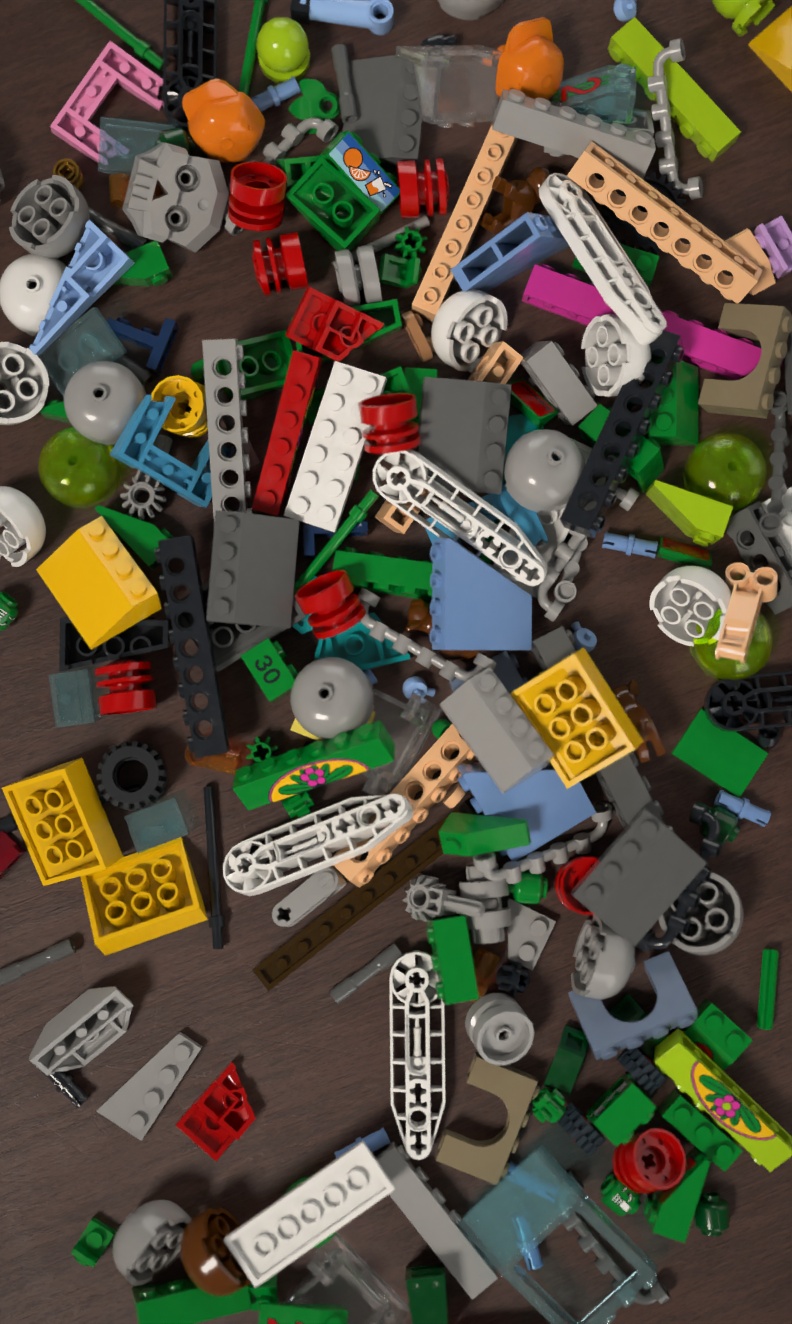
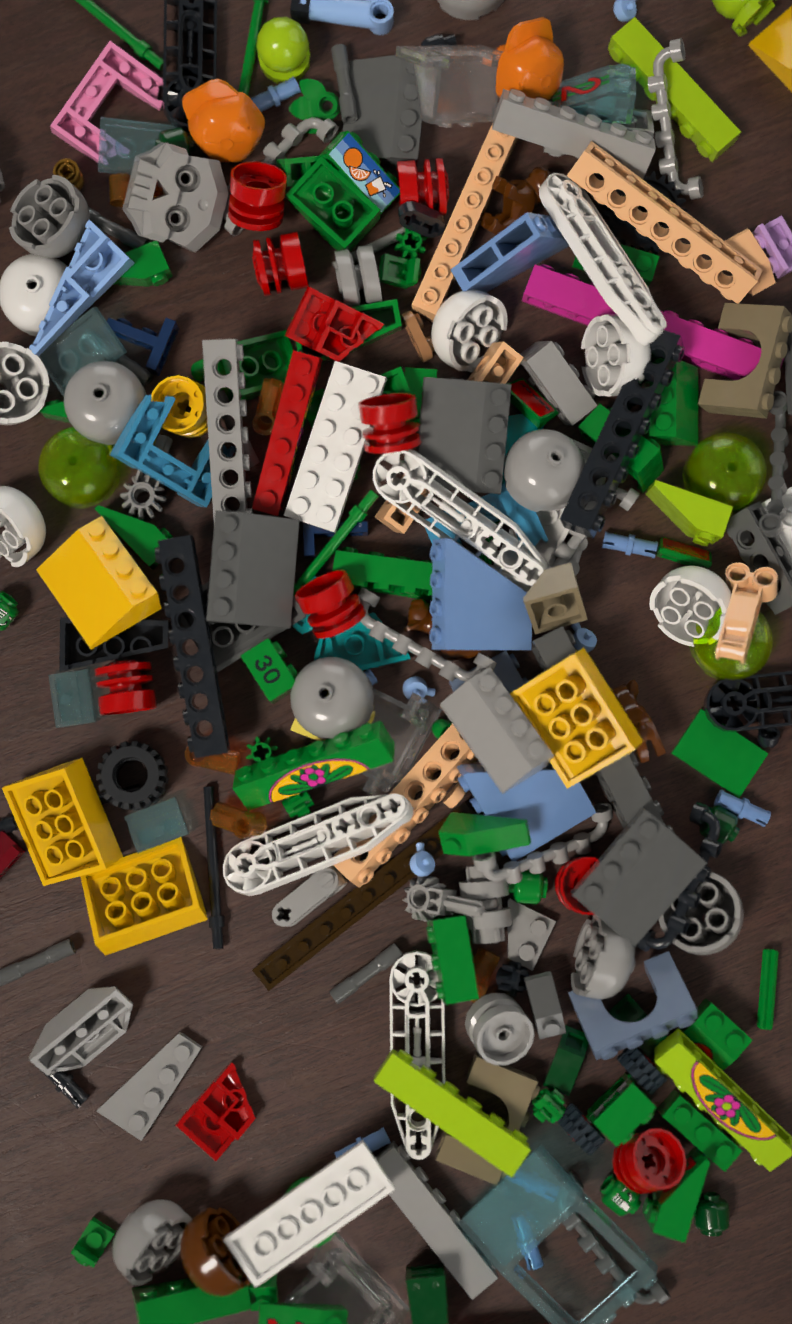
(239, 821): none -> clear orange piece
(267, 405): none -> clear orange piece
(418, 216): none -> black beam
(422, 862): none -> light blue piece
(452, 1112): none -> lime brick
(545, 1005): none -> dark grey slope
(555, 600): none -> dark tan slope

